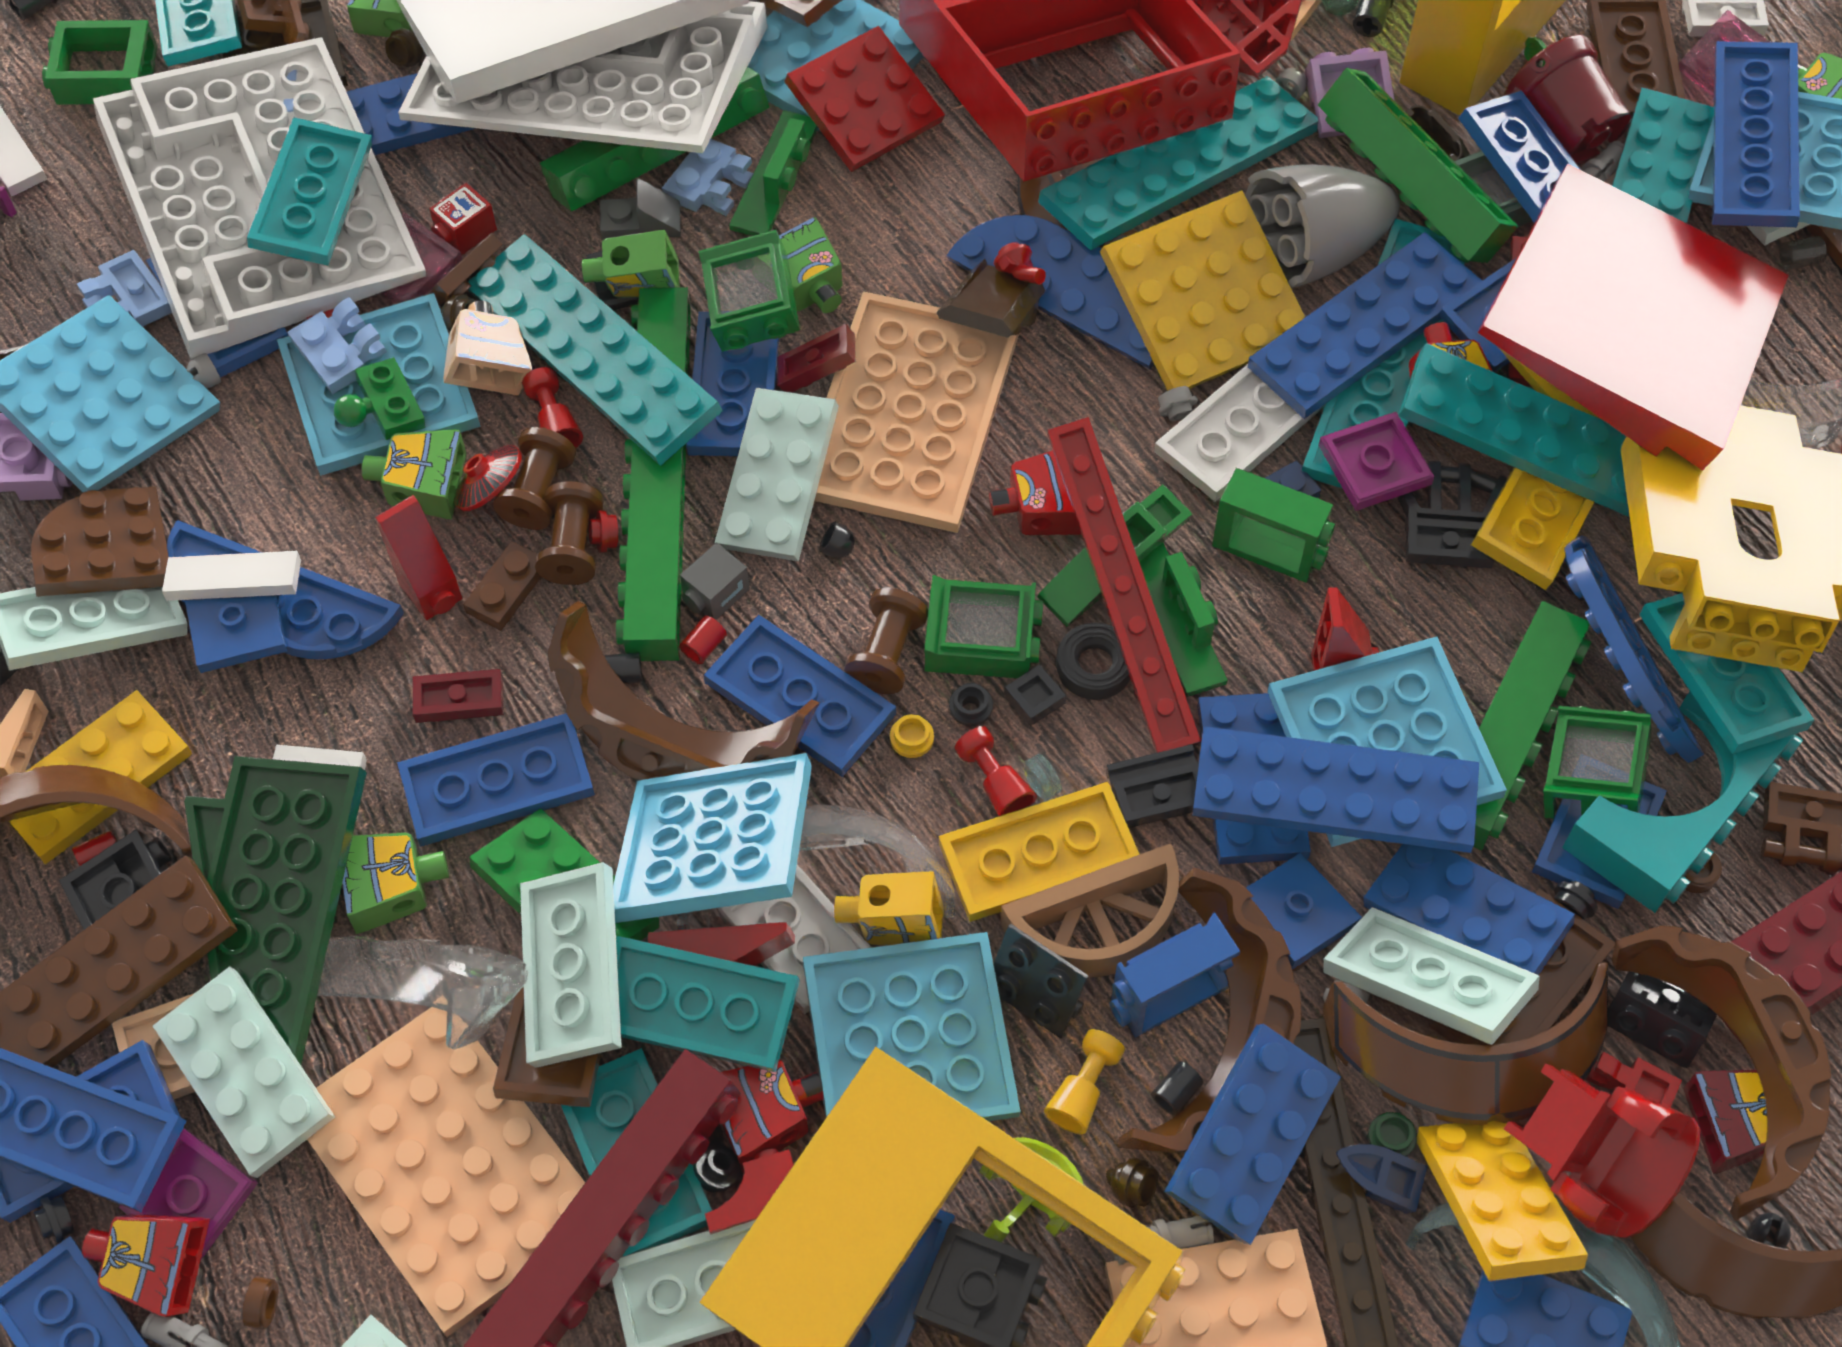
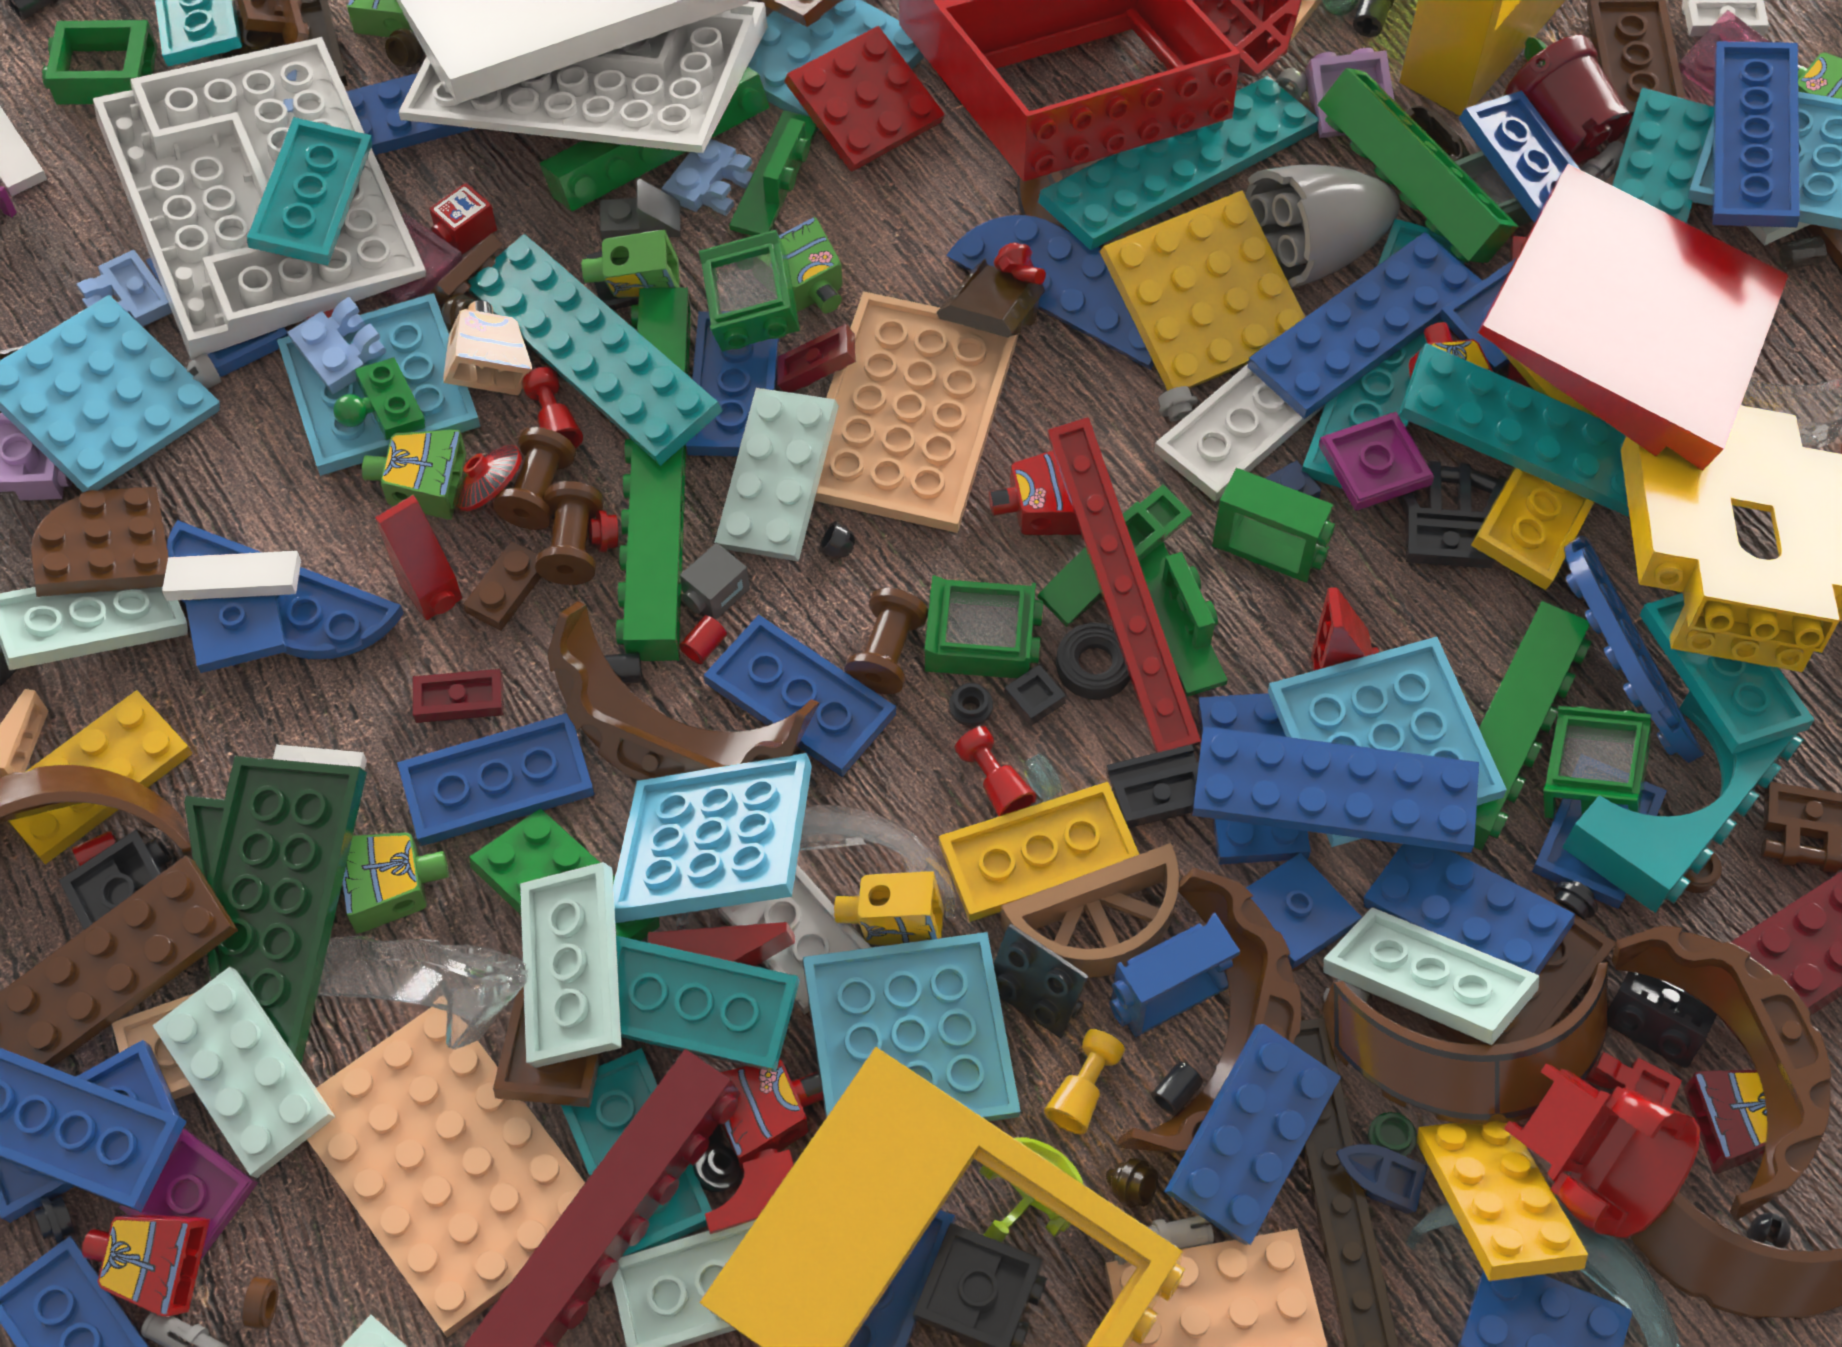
(912, 736): yellow plate -> none

